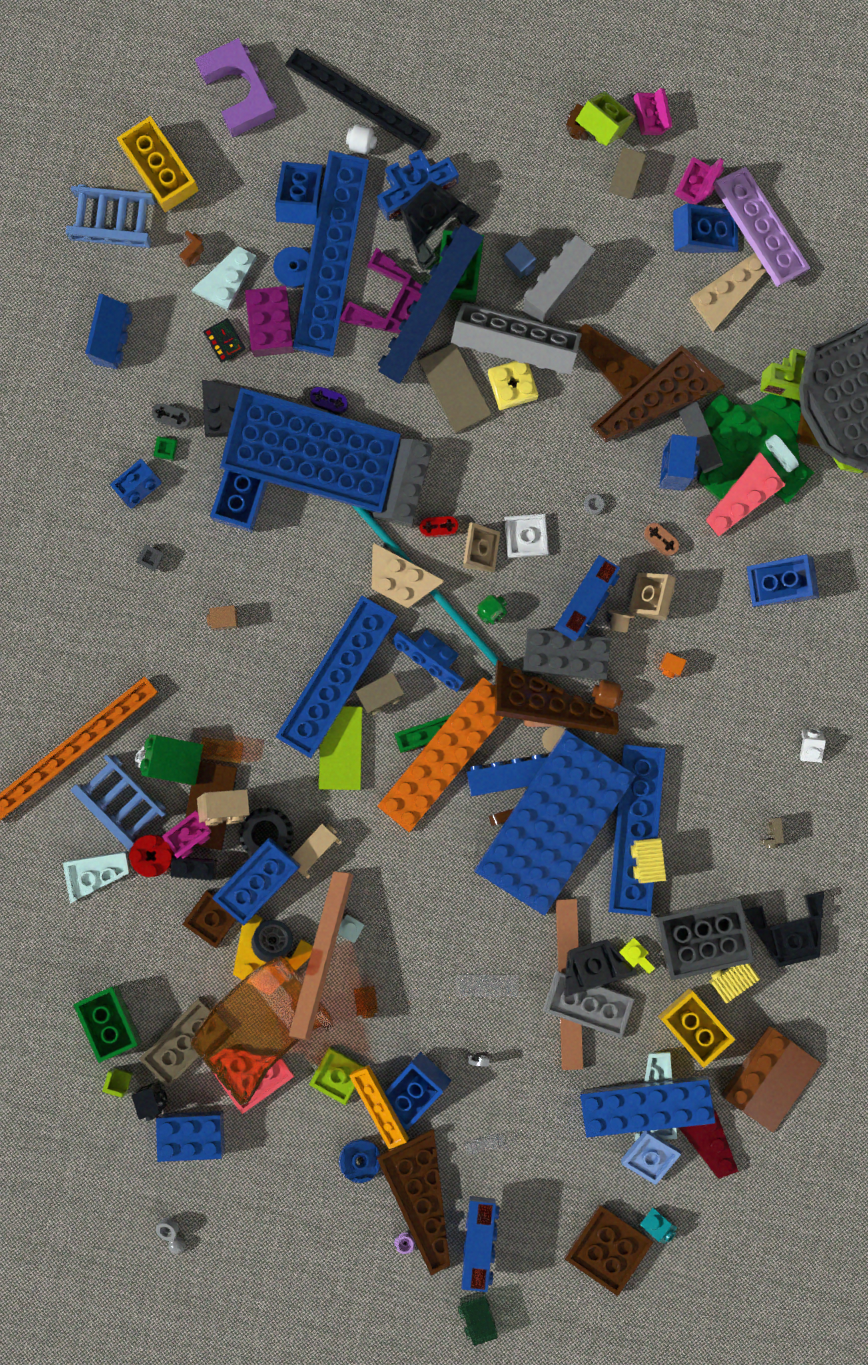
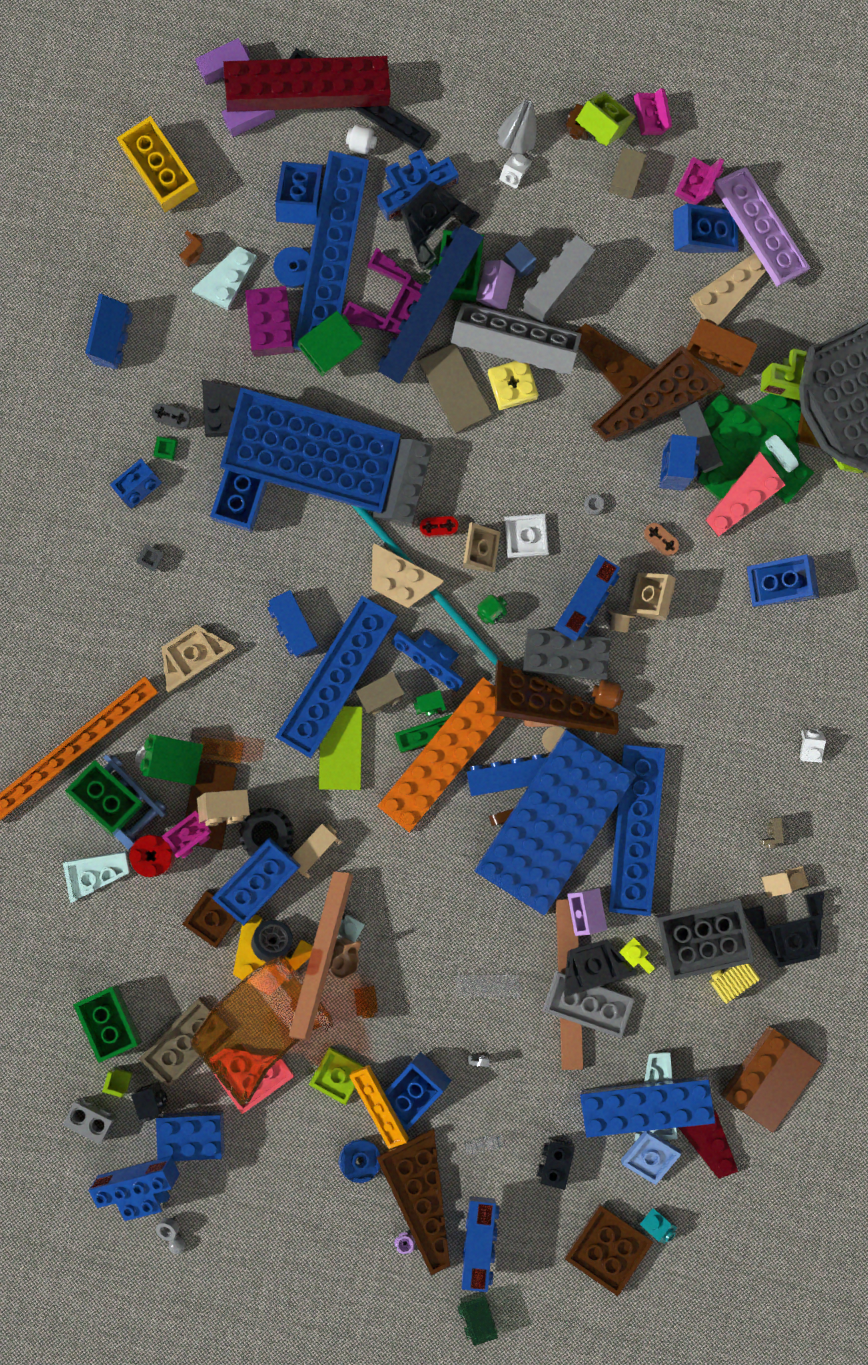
(87, 1126): none -> light grey brick
(103, 798): none -> green brick
(119, 235): medium blue fence -> none
(136, 1188): none -> blue piece
(191, 654): none -> tan wing
(193, 868): black brick -> none
(223, 618): medium nougat brick -> none
(224, 340): piece -> none
(292, 624): none -> blue brick
(306, 83): none -> dark red piece
(330, 343): none -> green brick
(330, 395): dark purple beam -> none
(344, 958): none -> medium nougat hair
(429, 703): none -> green brick
(495, 284): none -> lavender brick
(514, 170): none -> white bracket
(519, 129): none -> light grey hat
(556, 1163): none -> black brick
(587, 912): none -> lavender brick
(648, 860): light yellow brick -> none
(671, 665): orange plate -> none
(696, 1028): yellow brick -> none
(721, 347): none -> dark orange brick
(784, 881): none -> tan slope

